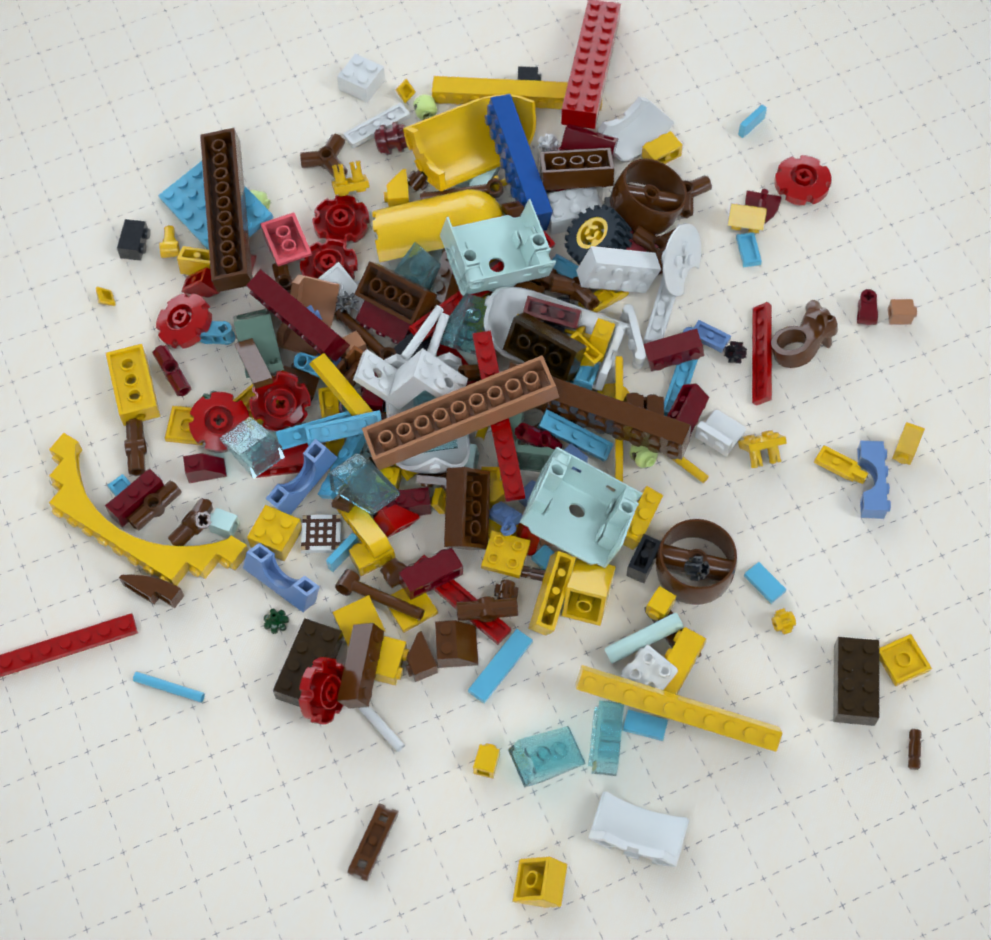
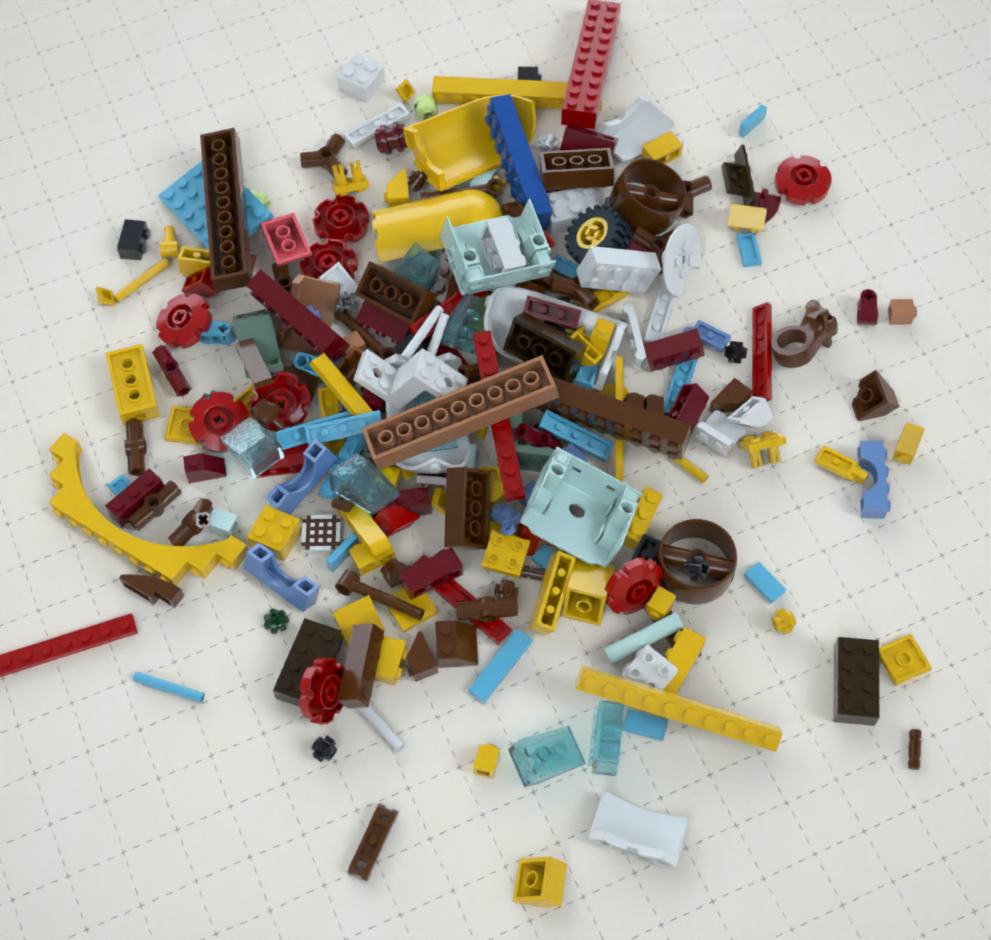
(141, 280): none -> yellow piece
(266, 413): none -> reddish brown piece
(324, 748): none -> black gear
(501, 246): none -> white brick
(633, 585): none -> red piece
(643, 456): yellowish green head -> none
(731, 397): none -> reddish brown slope
(738, 177): none -> dark brown bracket
(752, 413): none -> white slope
(874, 398): none -> reddish brown slope

